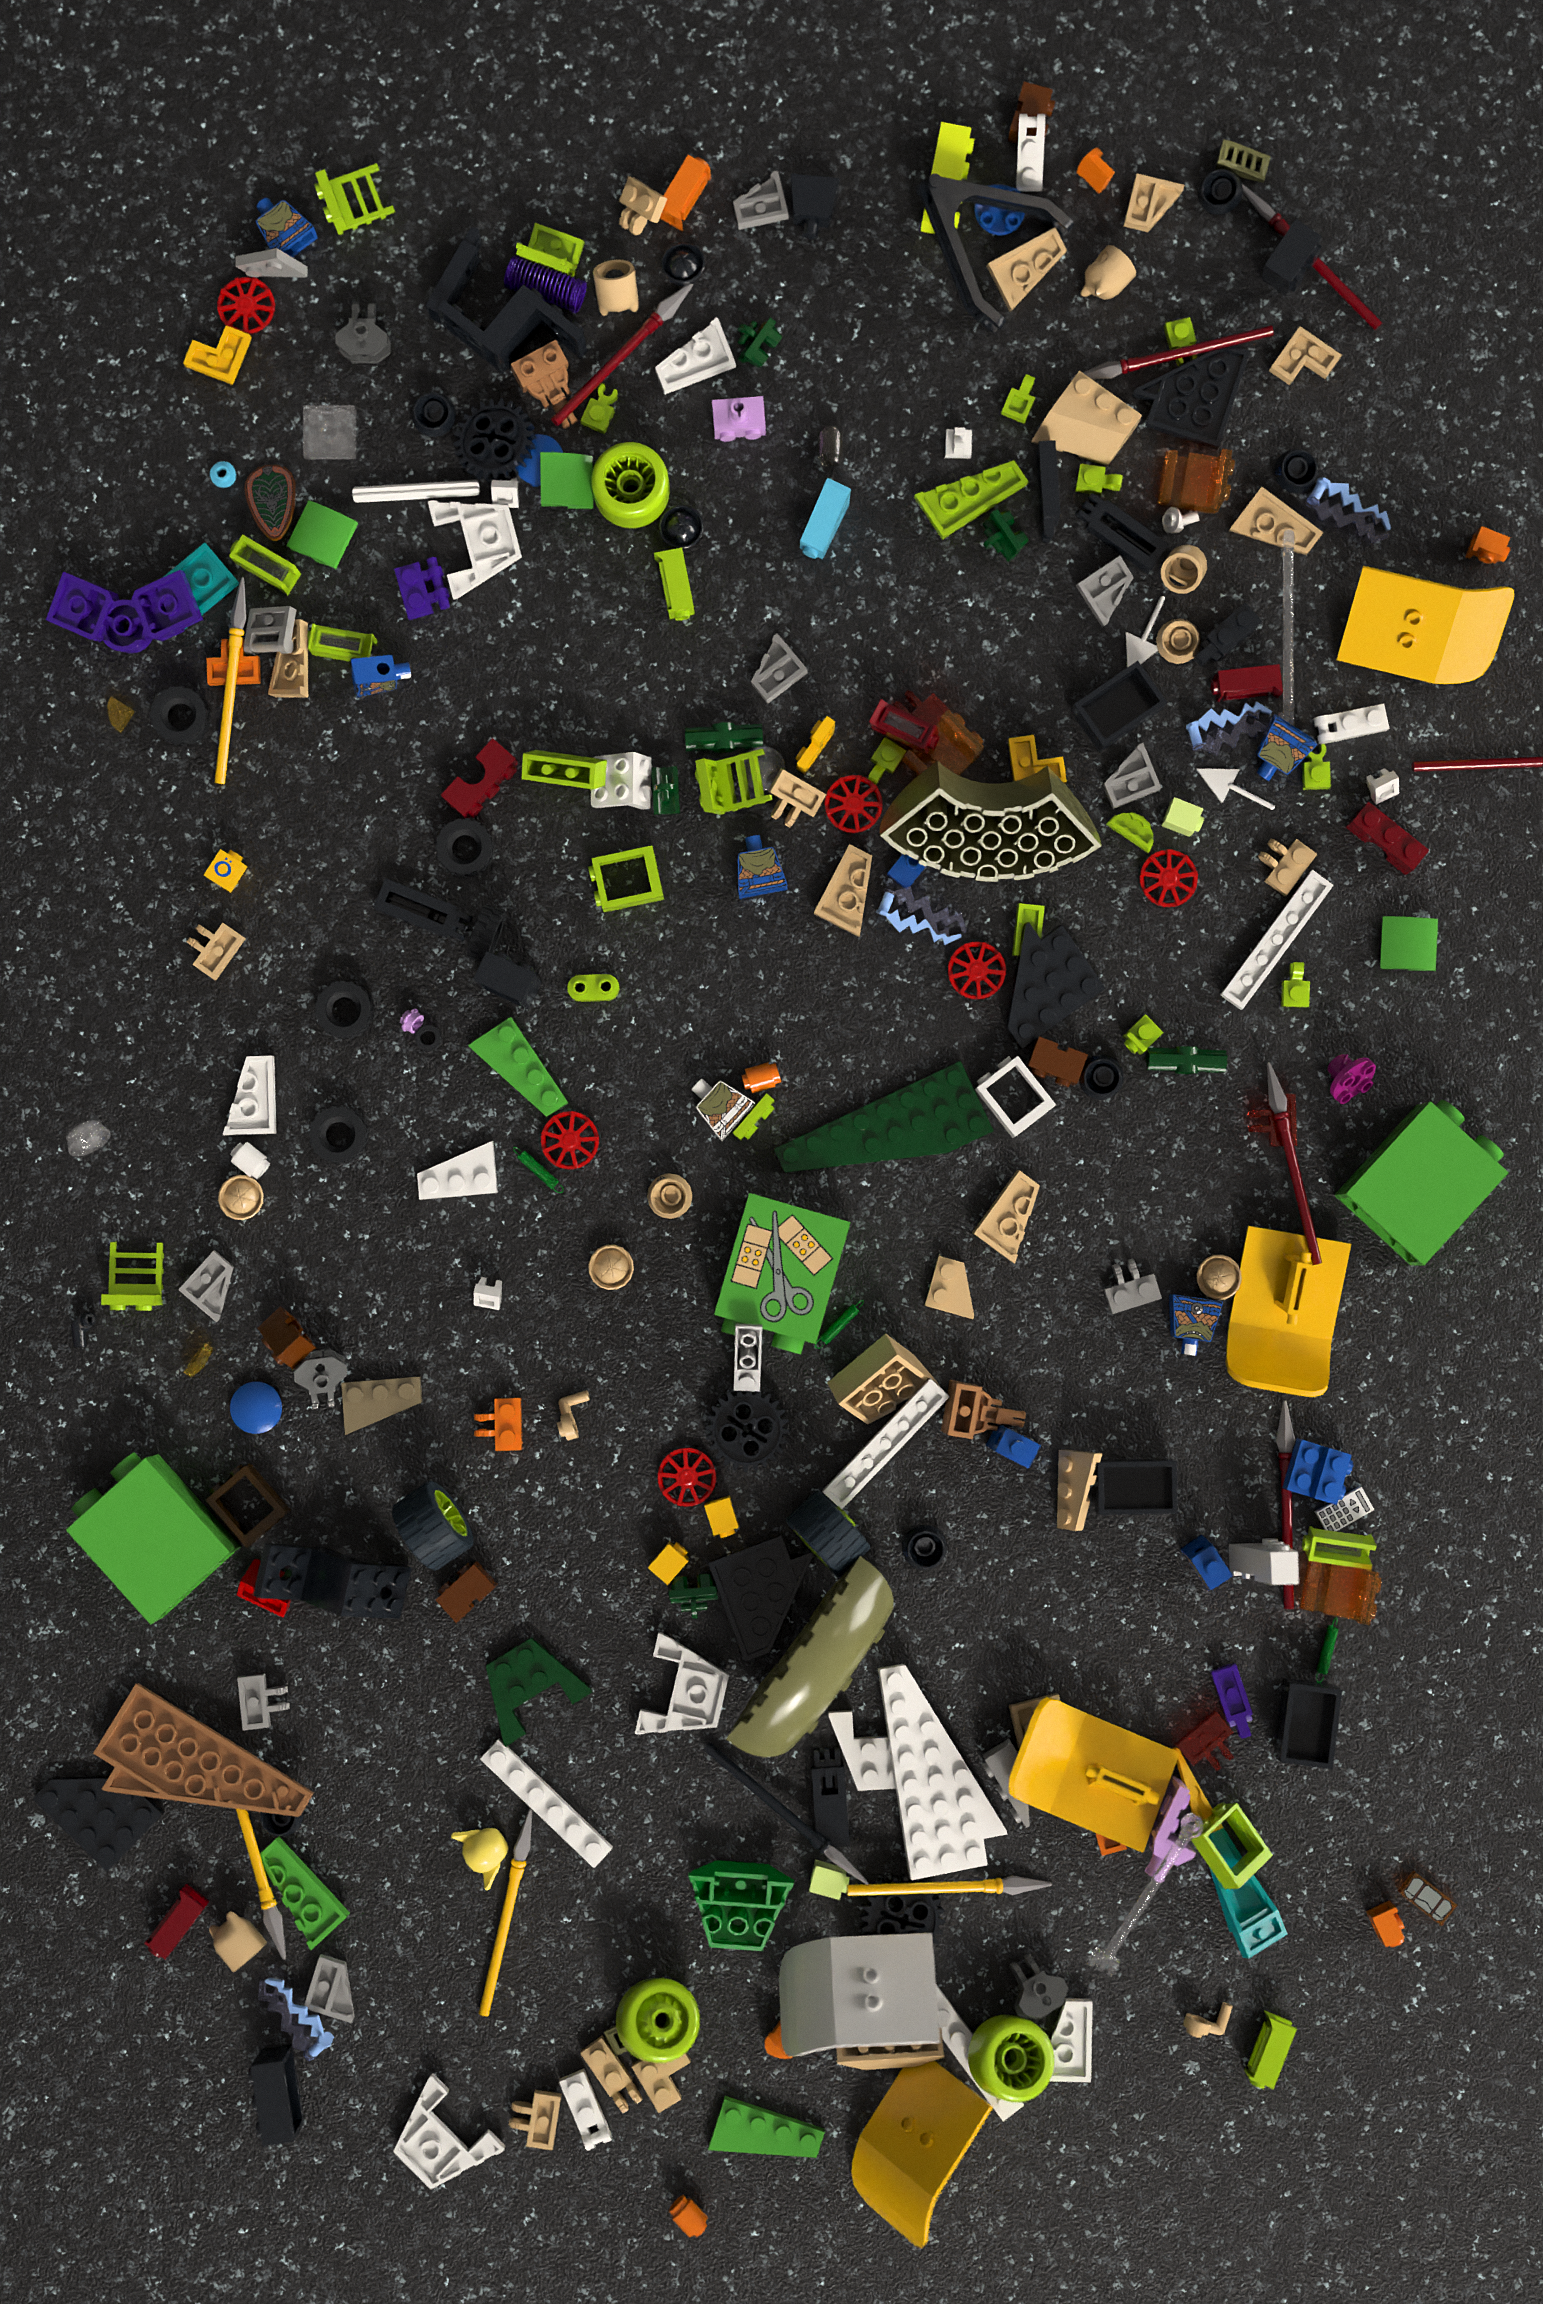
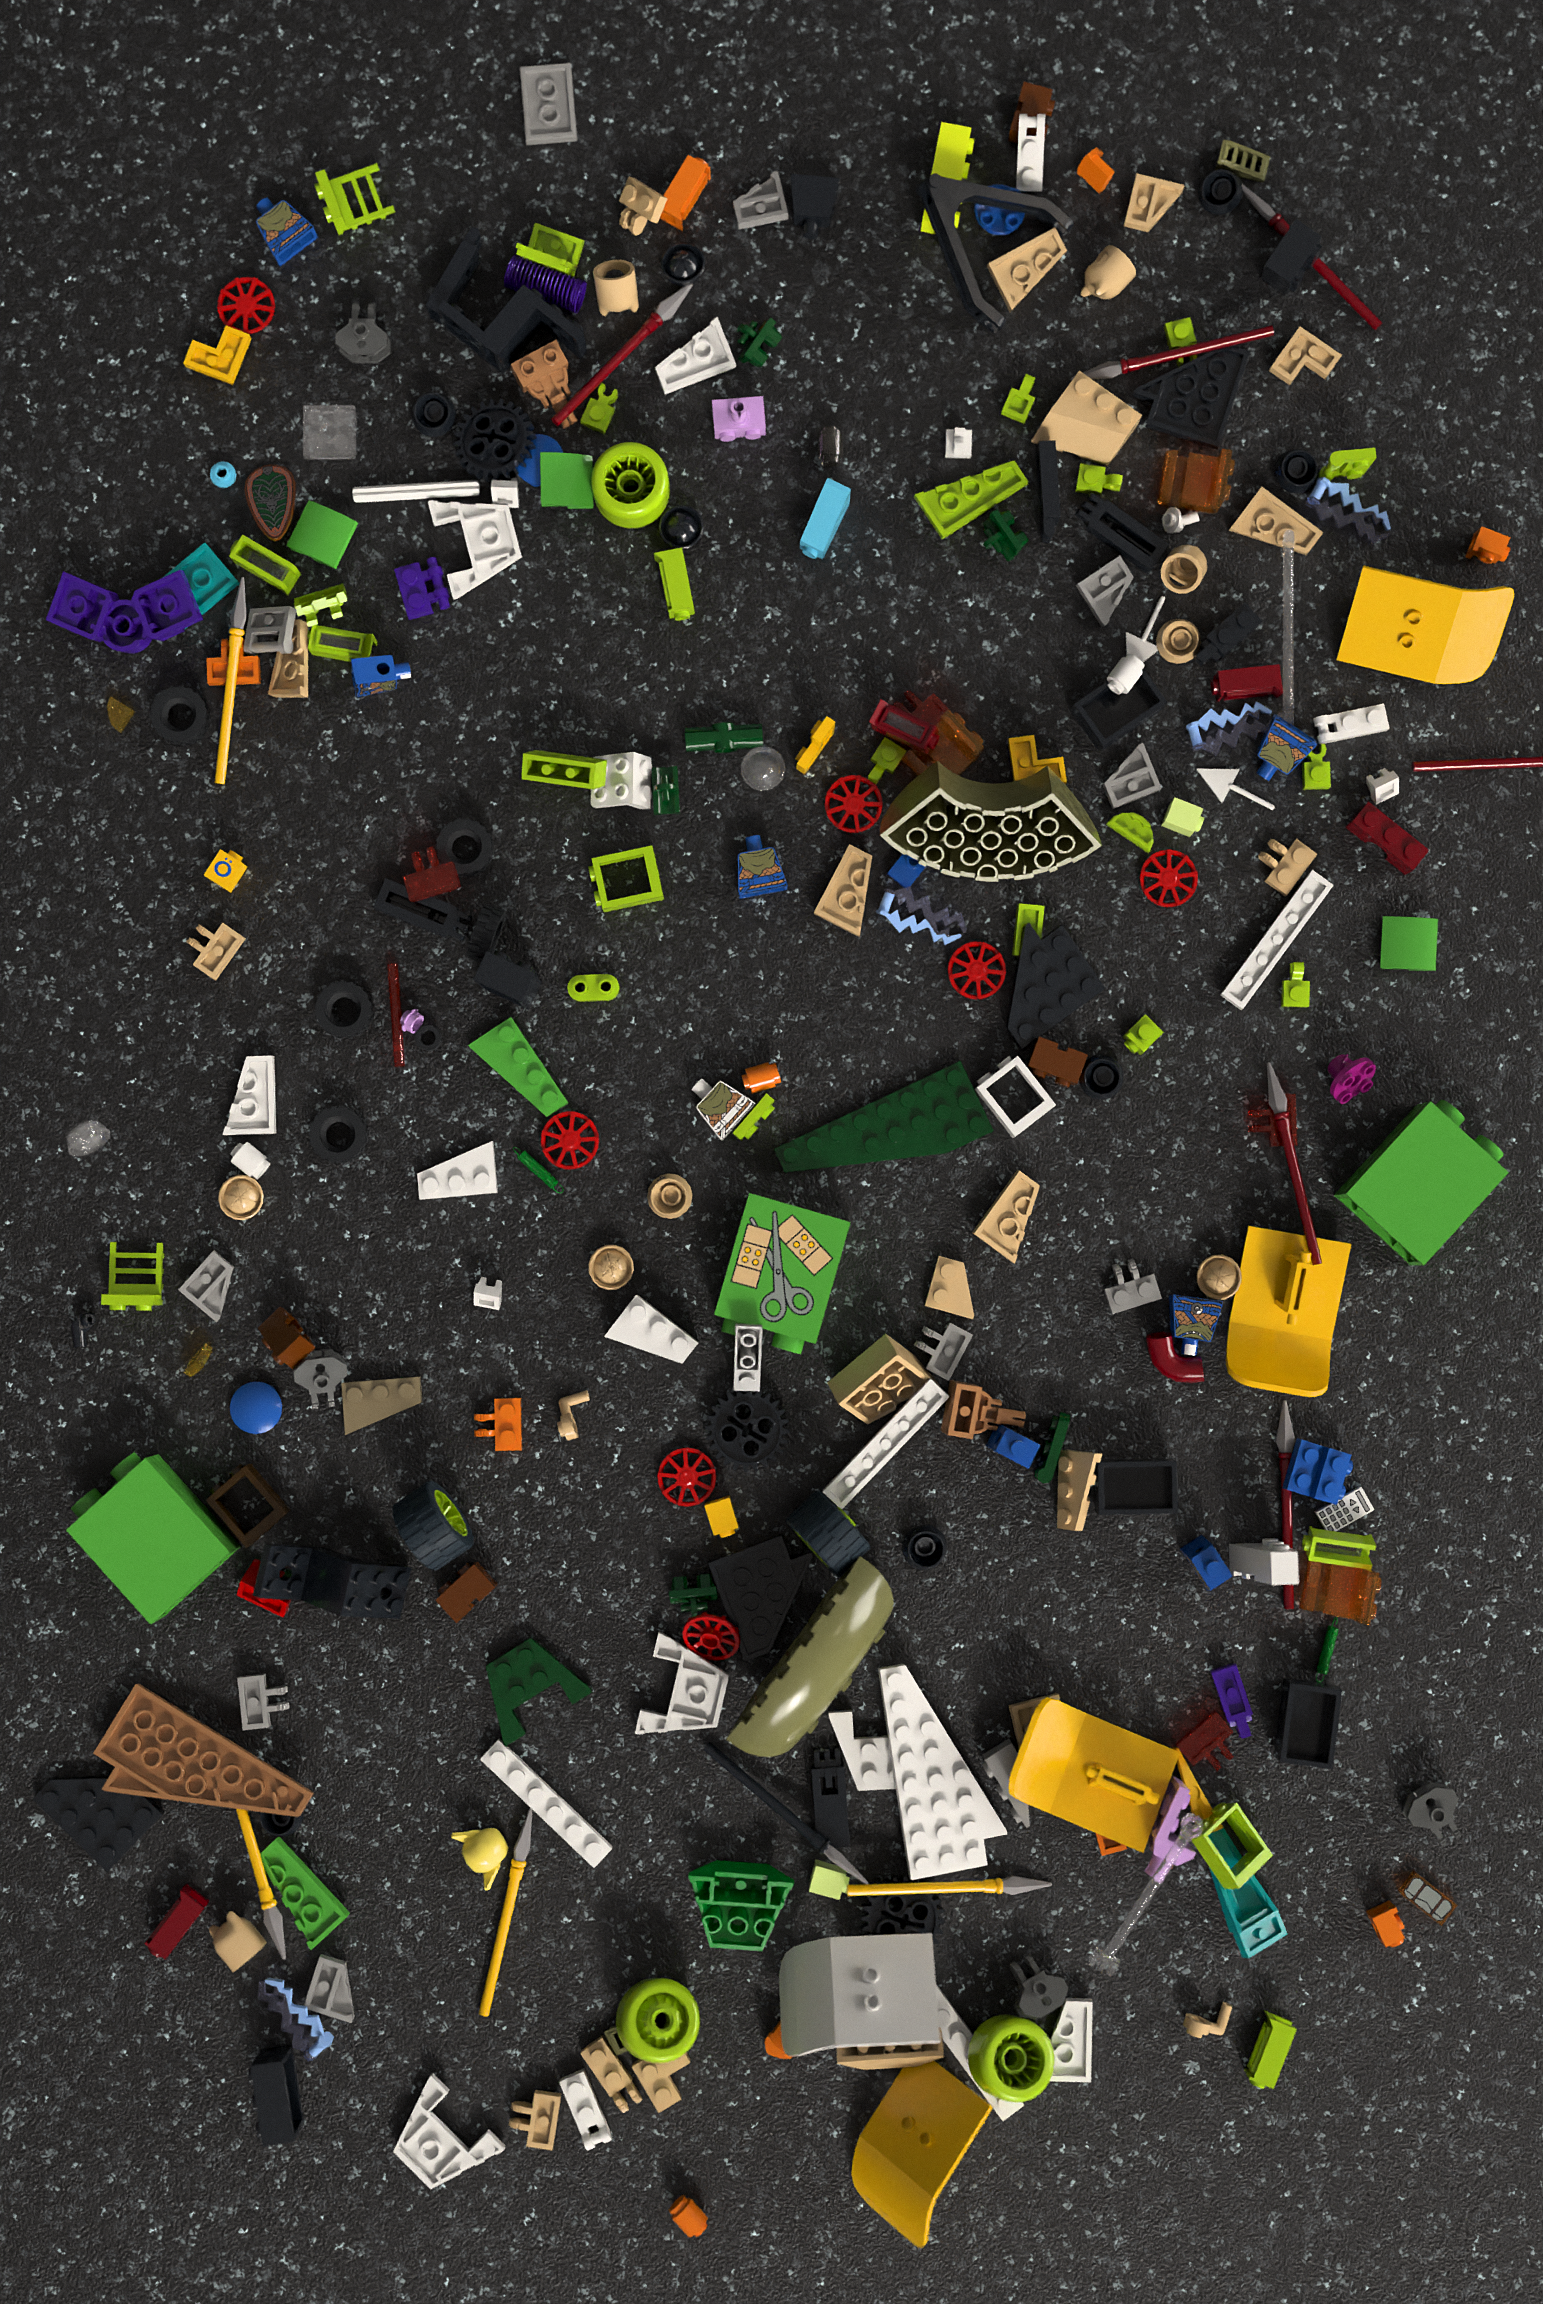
(270, 263): light grey wing -> none
(311, 603): none -> lime plate
(395, 1006): none -> clear red bar
(432, 880): none -> clear red hinge
(468, 797): dark red arch -> none
(548, 104): none -> light grey tile
(651, 1331): none -> white wedge
(669, 1562): yellow brick -> none
(711, 1636): none -> red wheel
(718, 786): lime plate -> none
(761, 2131): bright green wing -> none
(778, 670): light grey wing -> none
(797, 793): tan hinge -> none
(839, 1324): green piece -> none
(948, 1351): none -> light grey hinge
(1052, 1448): none -> dark green plate
(1125, 674): none -> white brick
(1170, 1363): none -> dark red cylinder
(1186, 1060): dark green piece -> none
(1348, 463): none -> lime plate
(1434, 1812): none -> dark grey hinge

